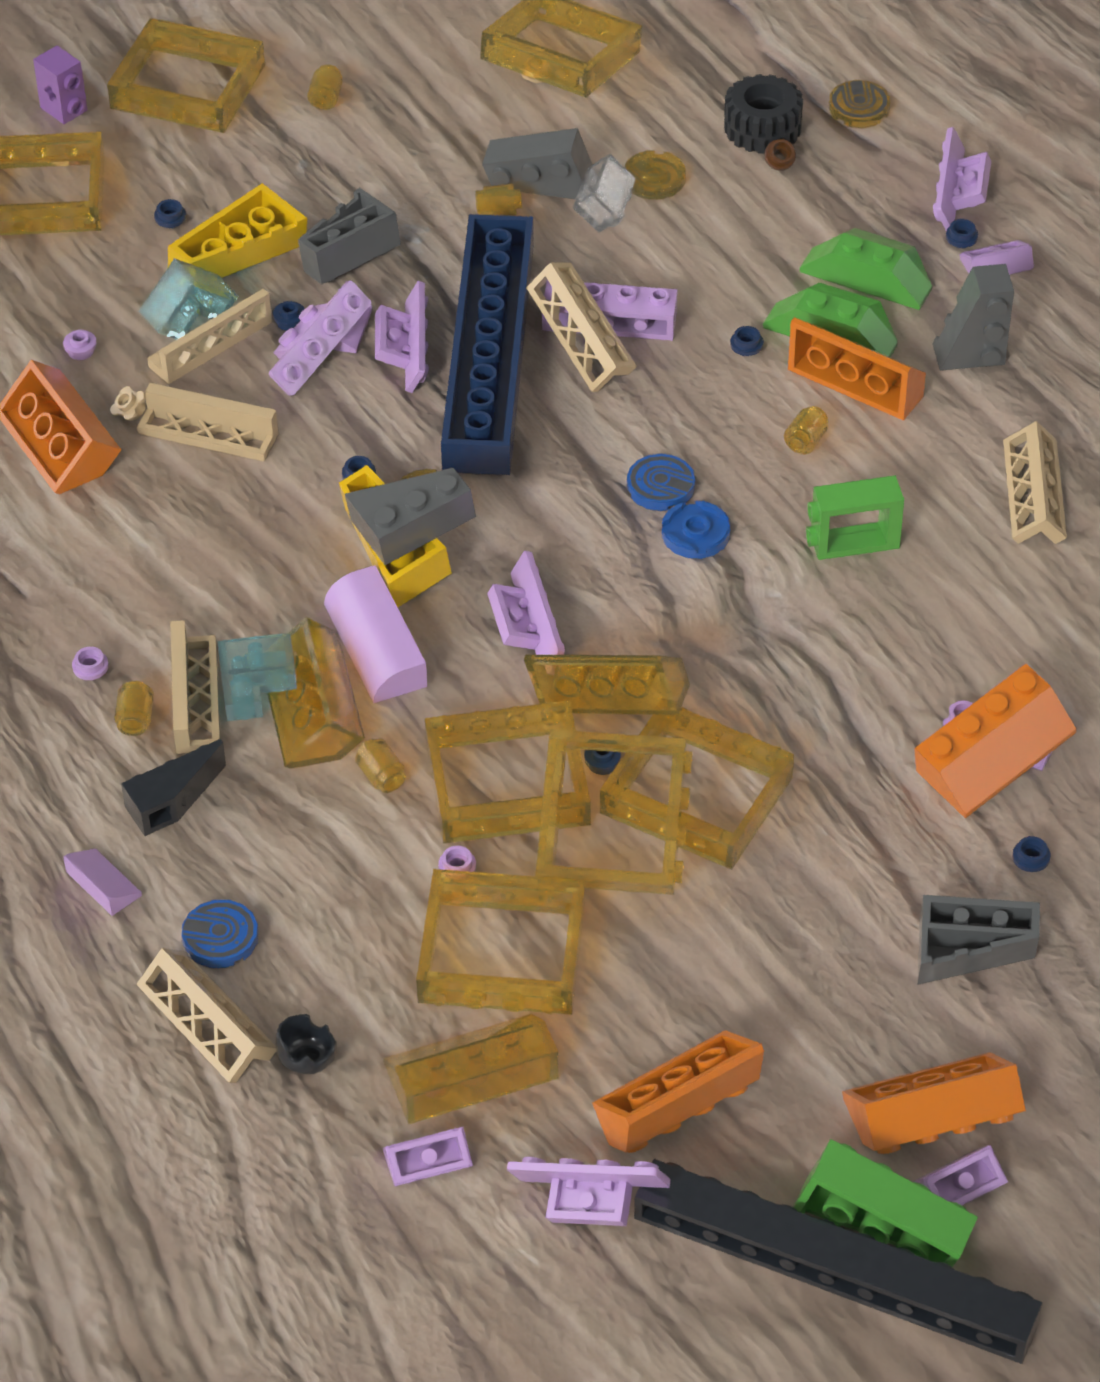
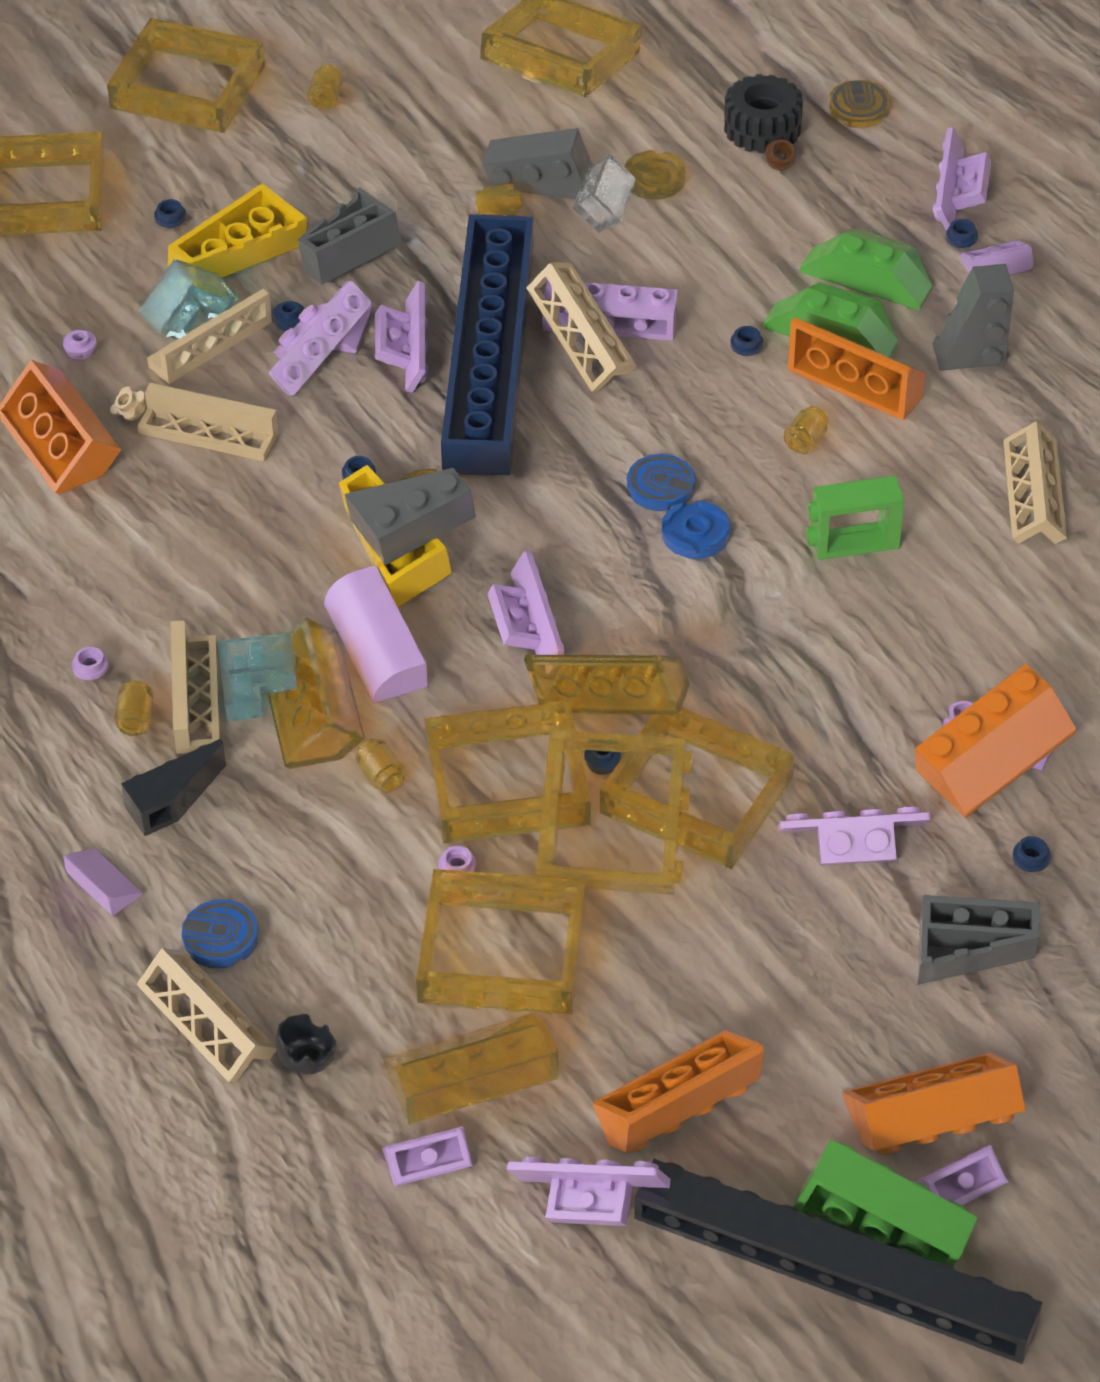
(60, 84): medium lavender brick -> none
(855, 839): none -> lavender bracket

